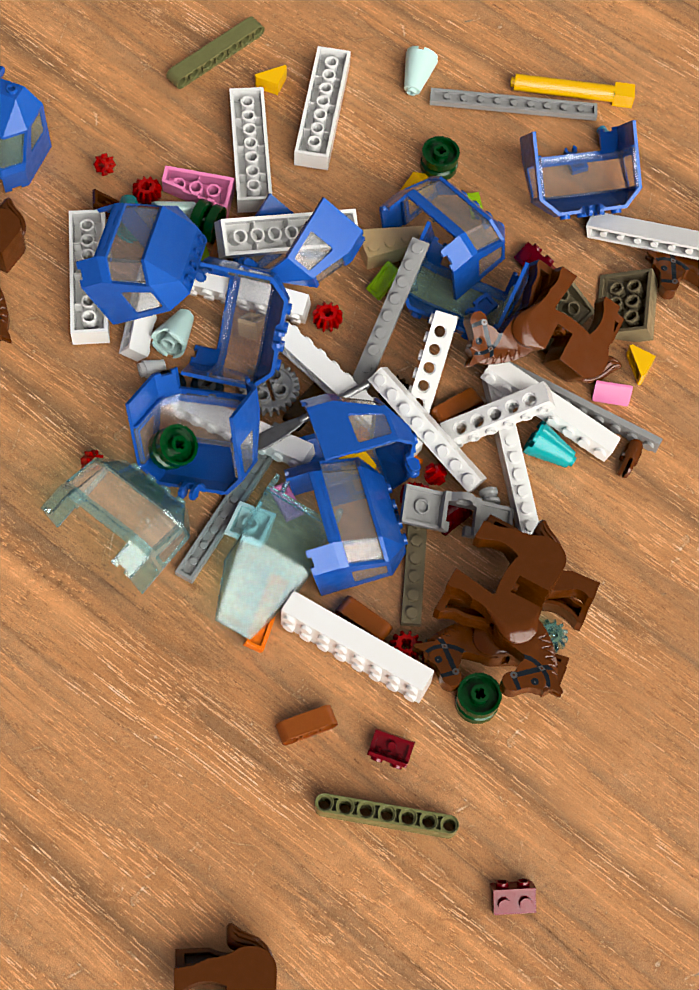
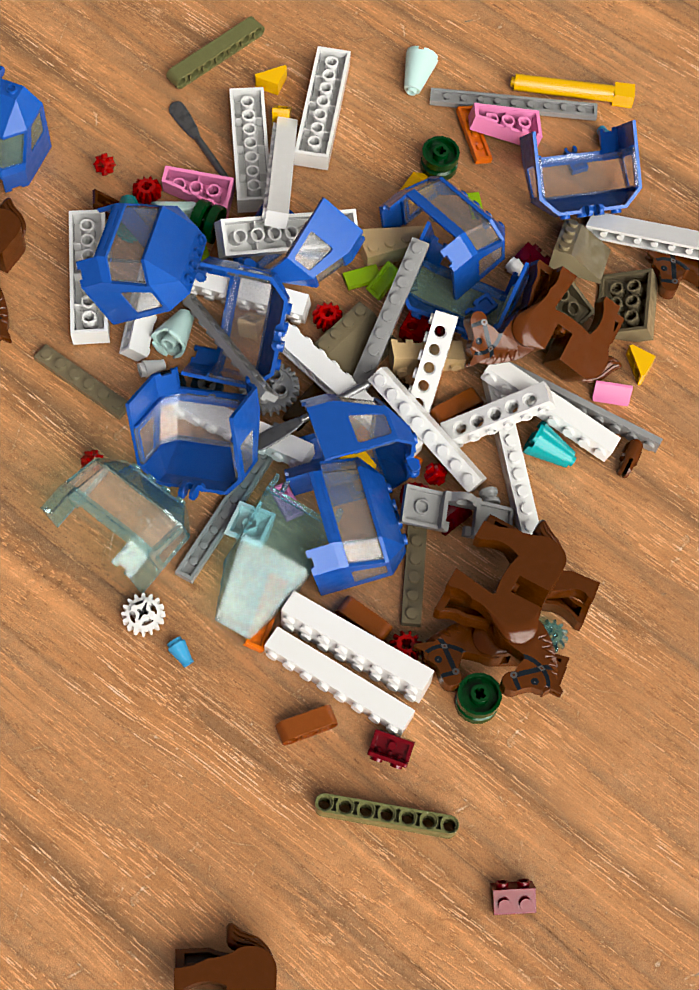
(81, 381): none -> dark tan plate
(146, 622): none -> white gear
(173, 447): dark green wheel -> none
(180, 651): none -> dark azure cone
(186, 122): none -> flat silver piece
(229, 348): none -> light grey plate
(280, 173): none -> white brick
(282, 111): none -> yellow slope
(338, 681): none -> white brick
(348, 338): none -> dark tan slope
(360, 277): none -> lime tile
(404, 357): none -> tan wedge
(419, 326): none -> red brick
(475, 140): none -> orange plate
(505, 122): none -> bright pink wedge
(514, 265): none -> white cone
(580, 252): none -> dark tan slope

